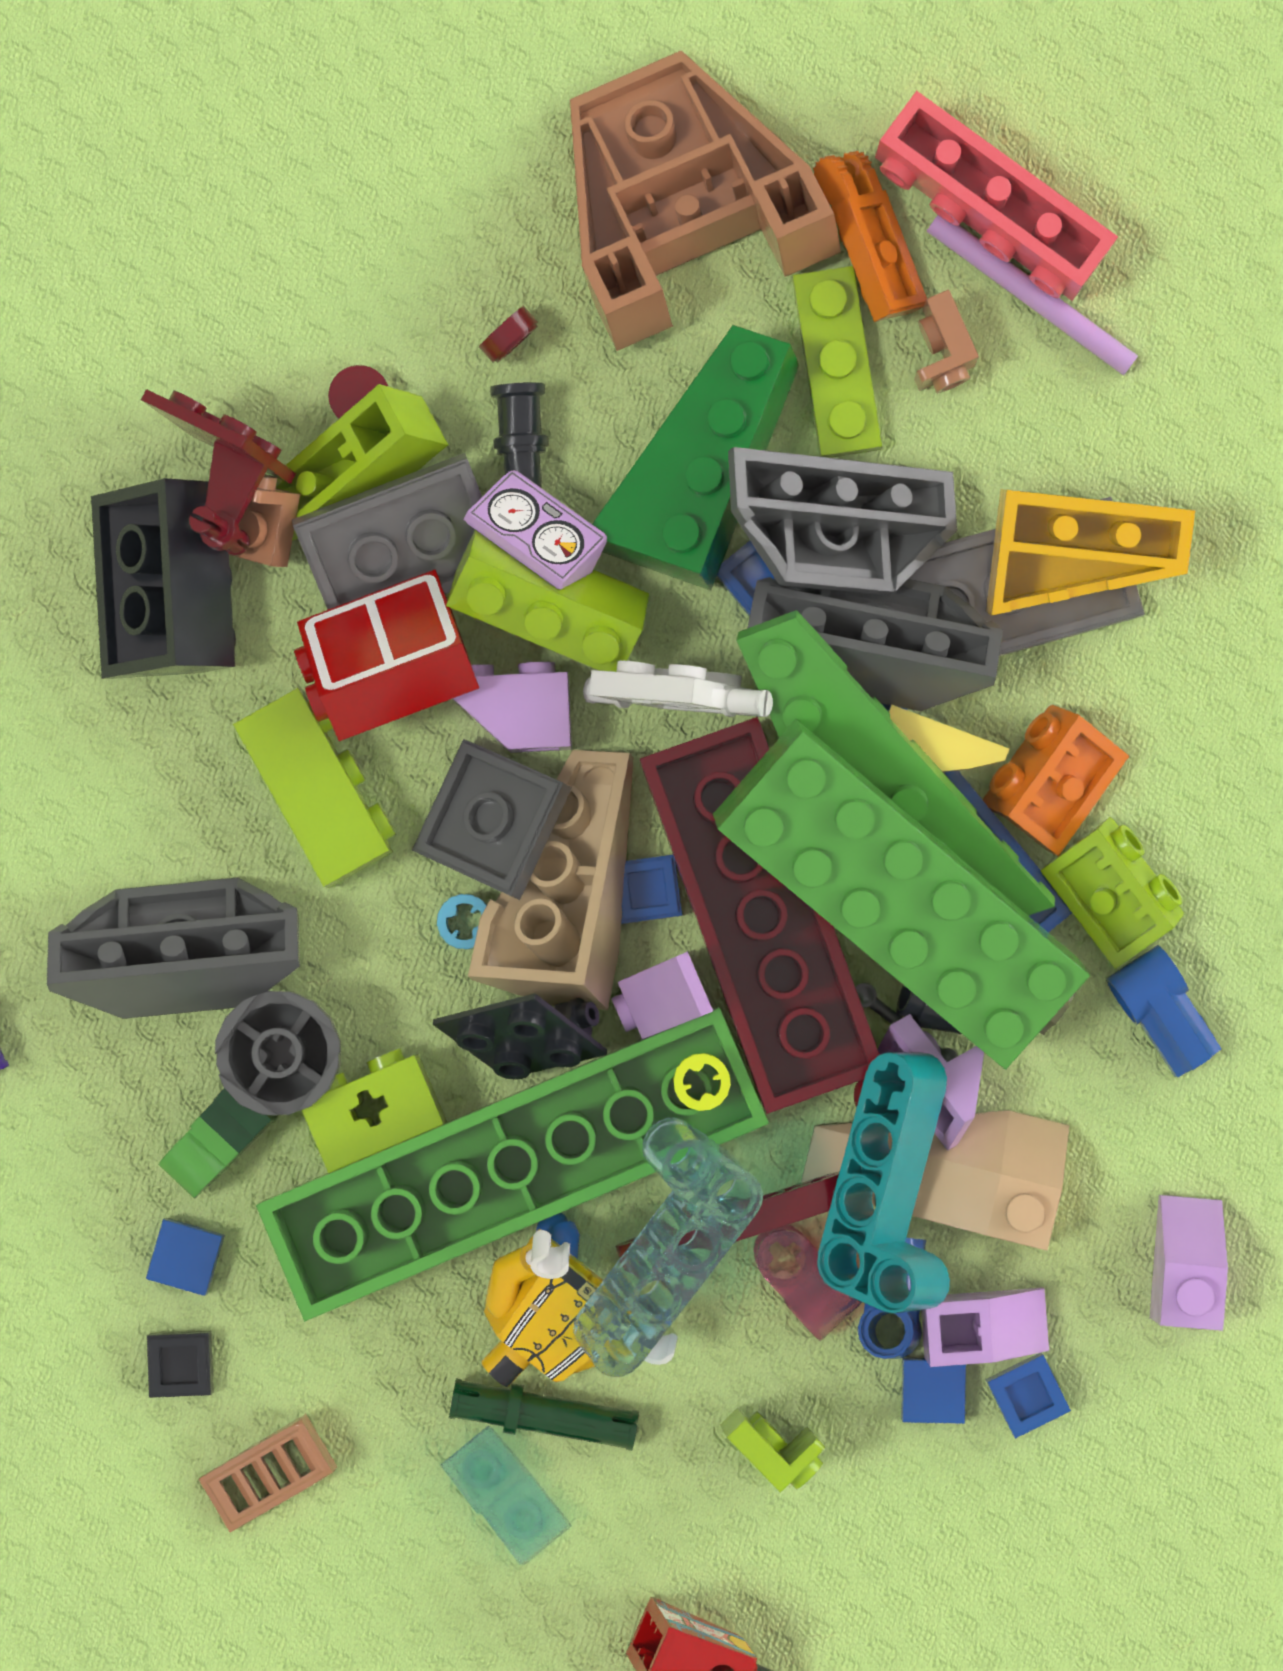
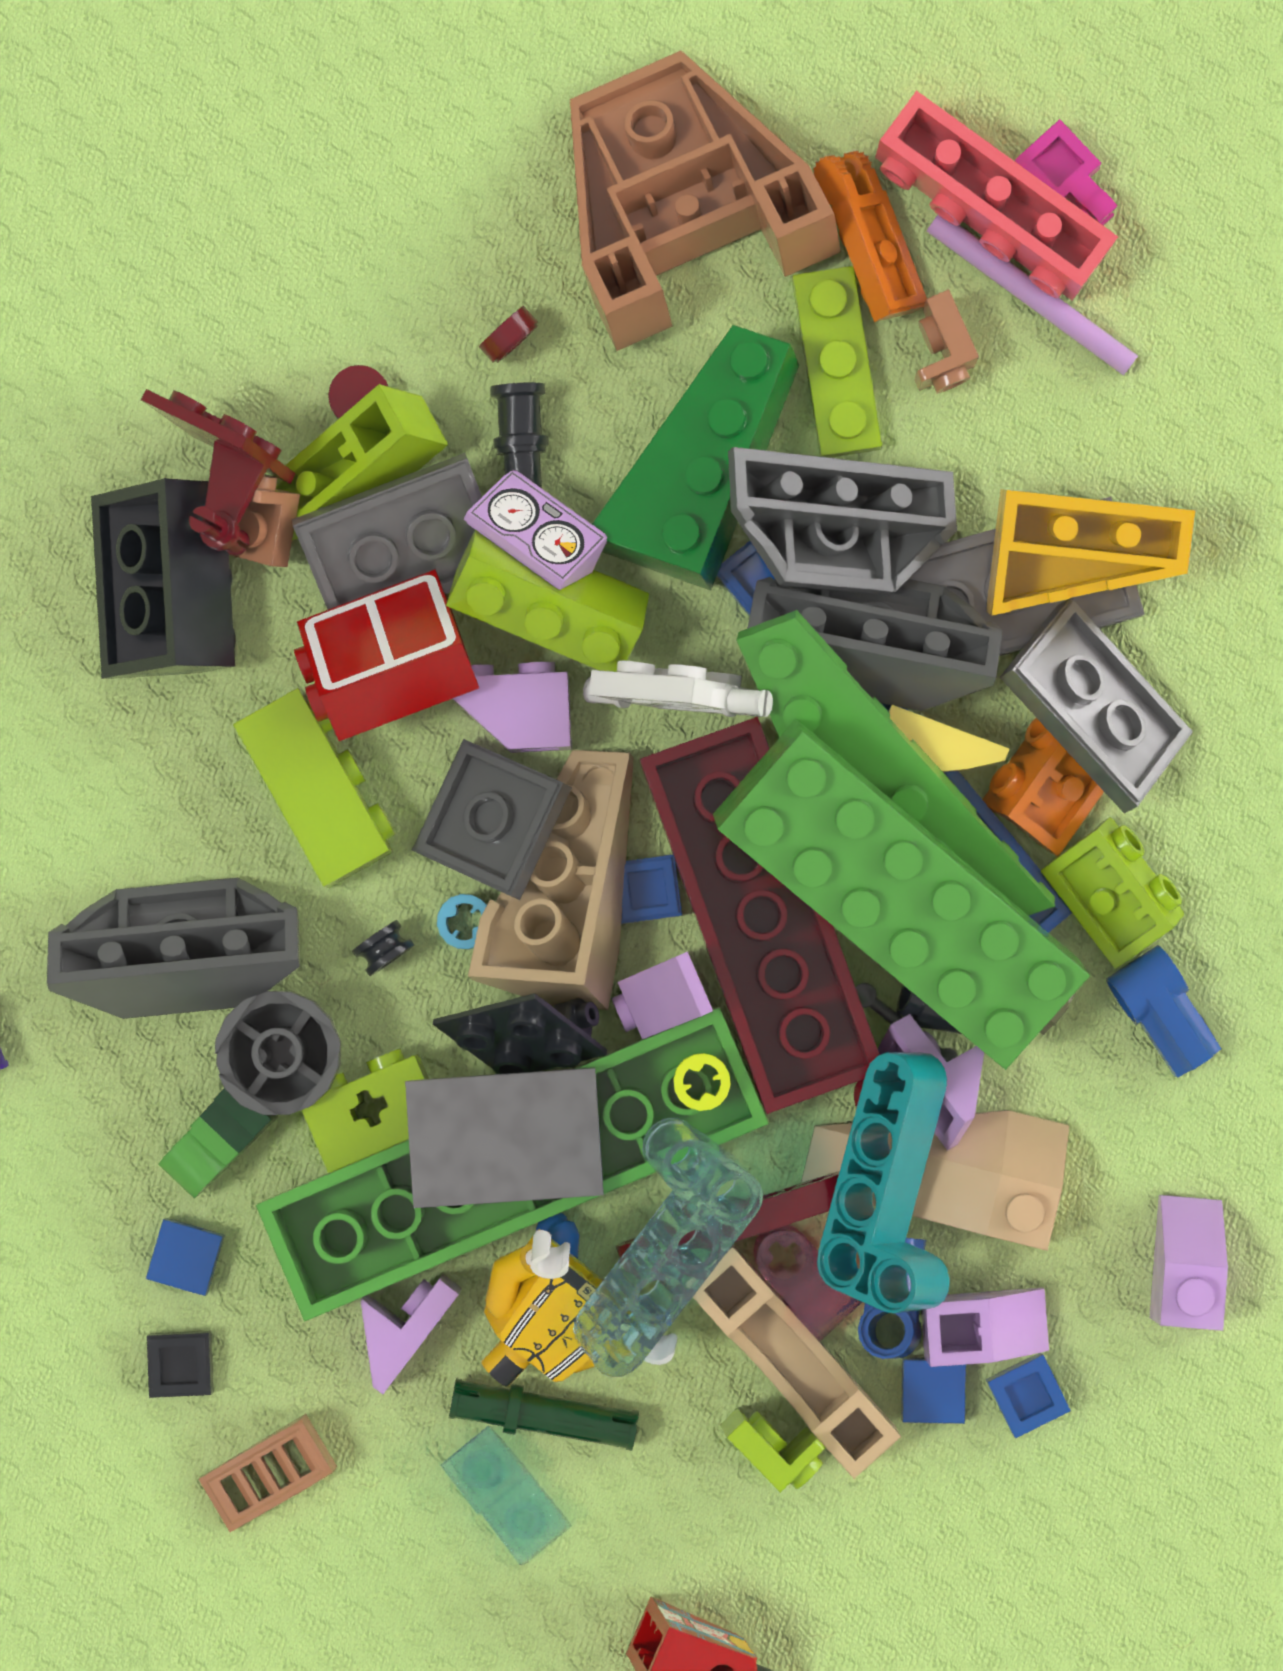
(383, 948): none -> black bush
(391, 1339): none -> lavender slope
(504, 1137): none -> flat silver tile
(796, 1363): none -> tan arch
(1067, 168): none -> dark pink plate
(1096, 705): none -> flat silver tile

